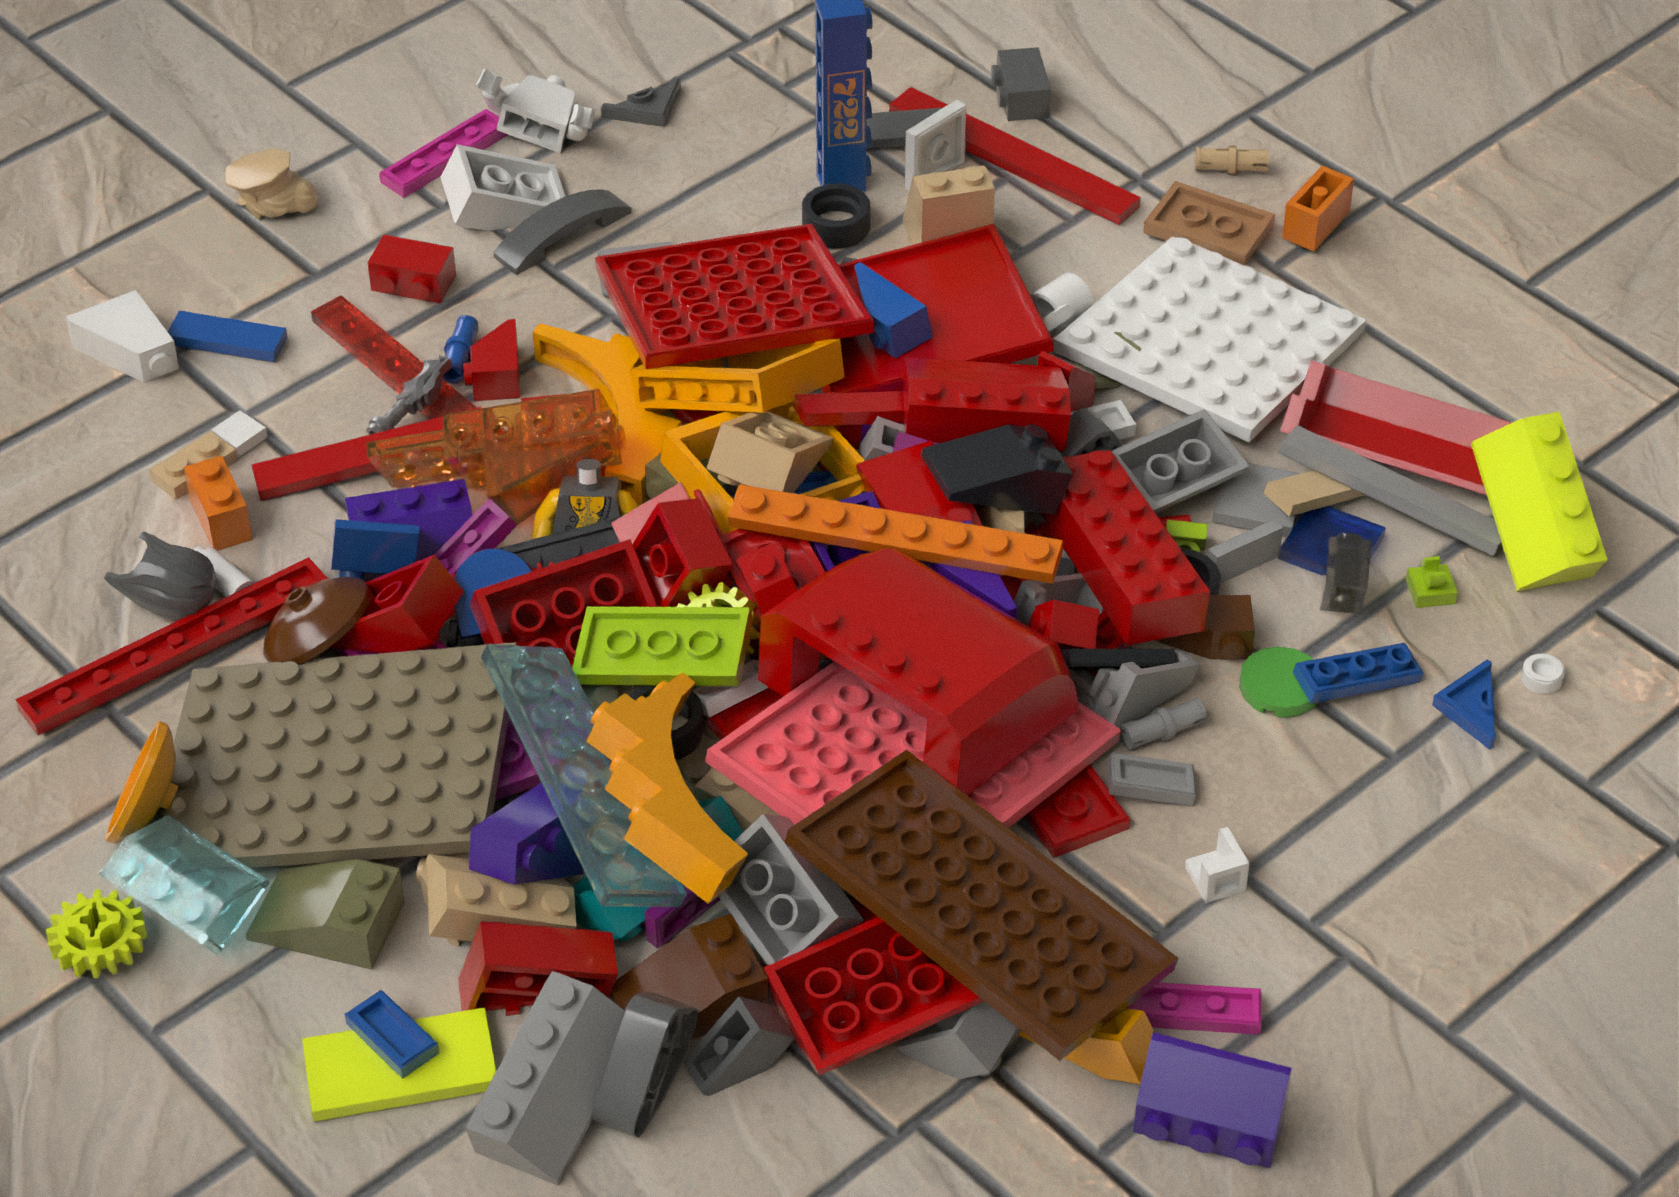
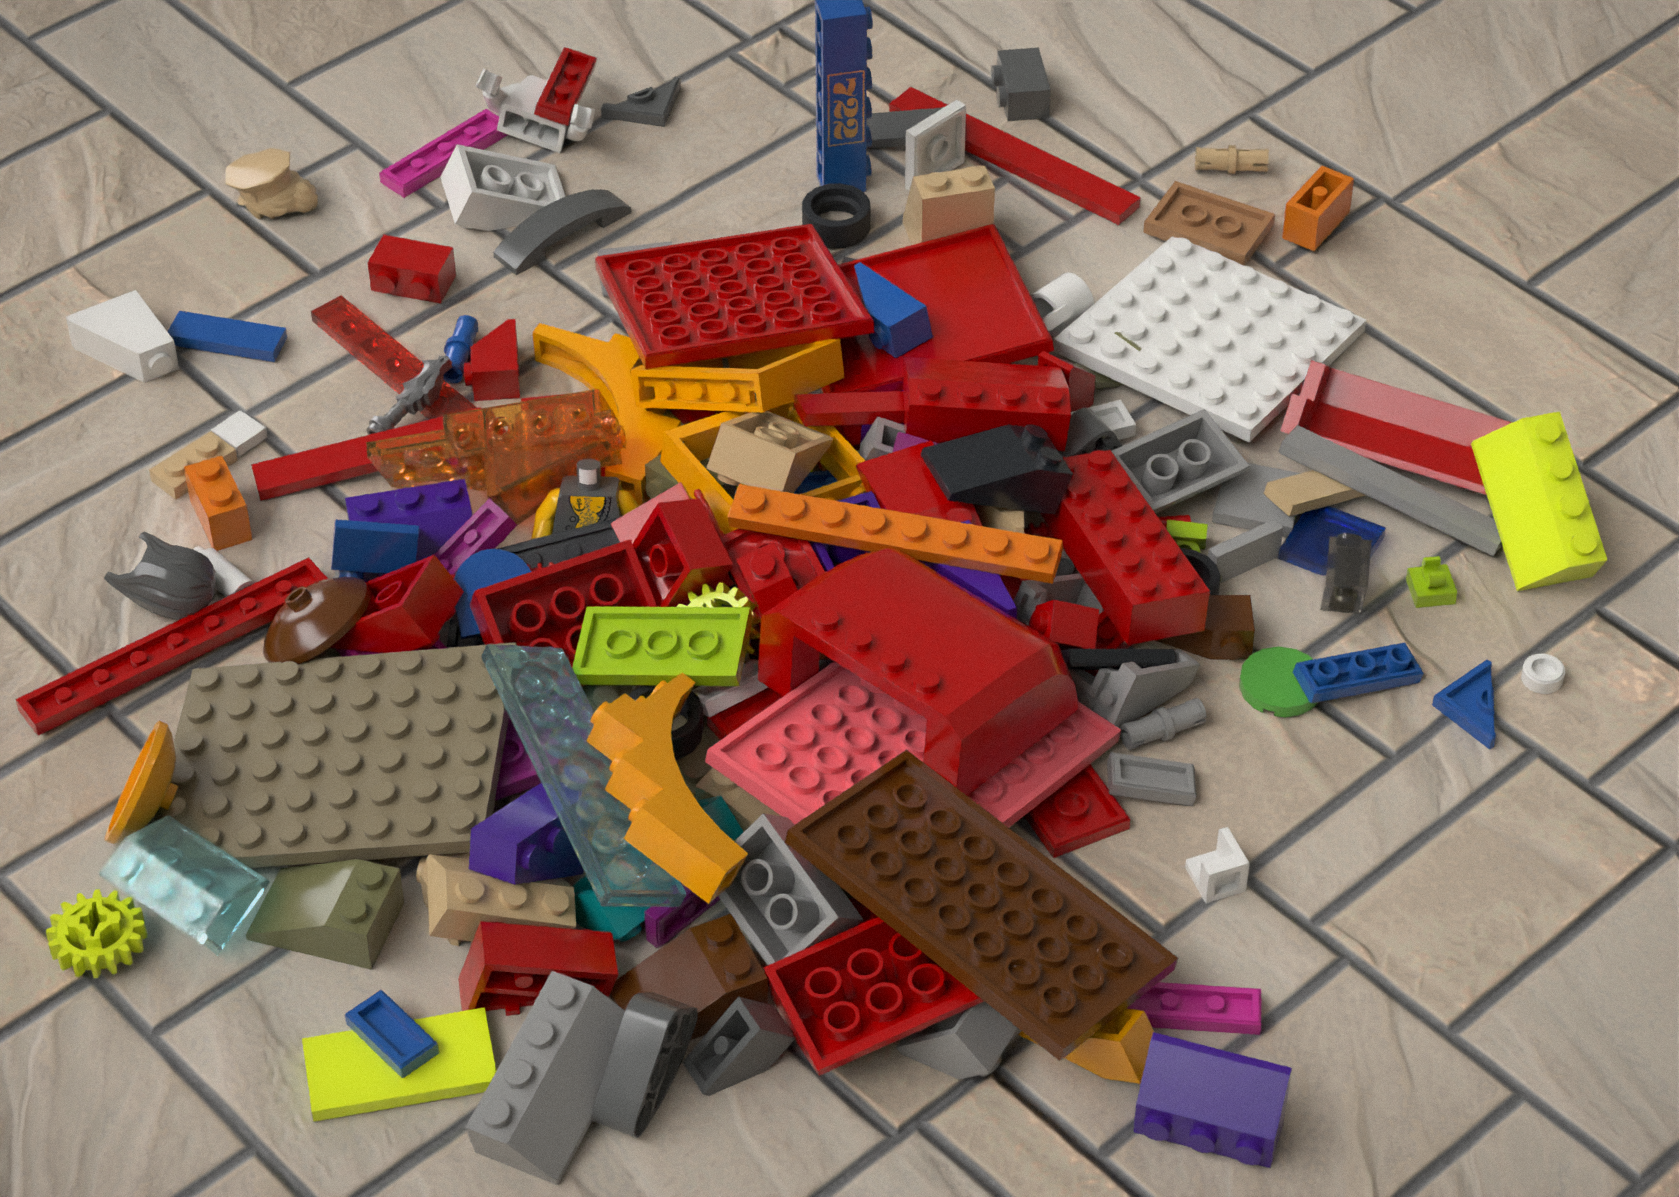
(565, 86): none -> red tile

